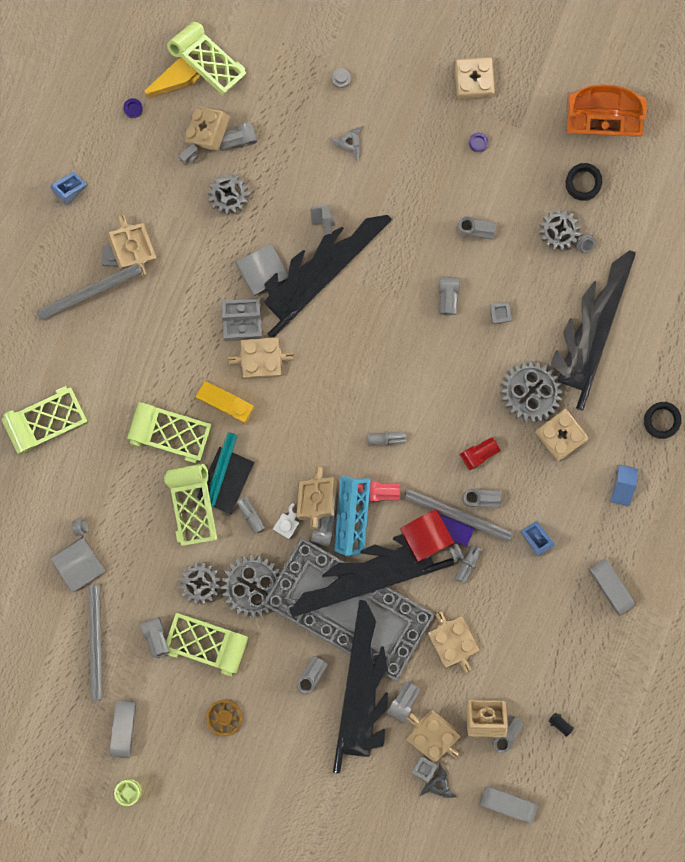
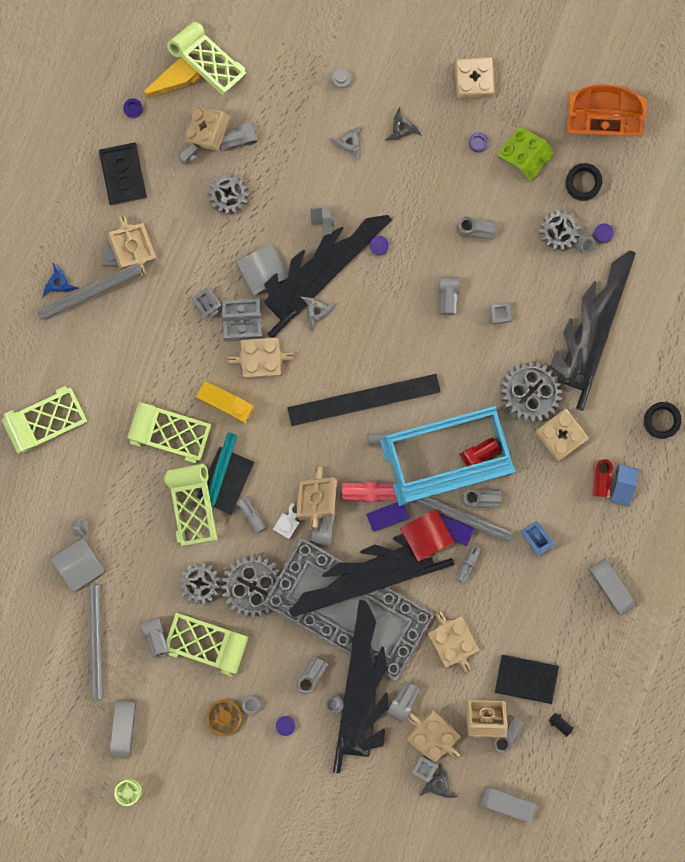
(64, 283): none -> blue piece
(68, 187): medium blue slope -> none
(122, 173): none -> black tile
(207, 302): none -> light grey bracket
(250, 705): none -> light grey plate
(285, 726): none -> dark purple tile
(323, 310): none -> light grey piece
(334, 704): none -> light grey plate
(348, 516): medium azure fence -> none
(364, 400): none -> black tile
(379, 245): none -> dark purple tile
(387, 516): none -> dark purple tile
(397, 133): none -> dark grey piece
(453, 479): none -> medium azure piece
(455, 552): light grey bush -> none
(526, 152): none -> lime bracket
(526, 679): none -> black tile
(602, 481): none -> red piece
(603, 233): none -> dark purple tile

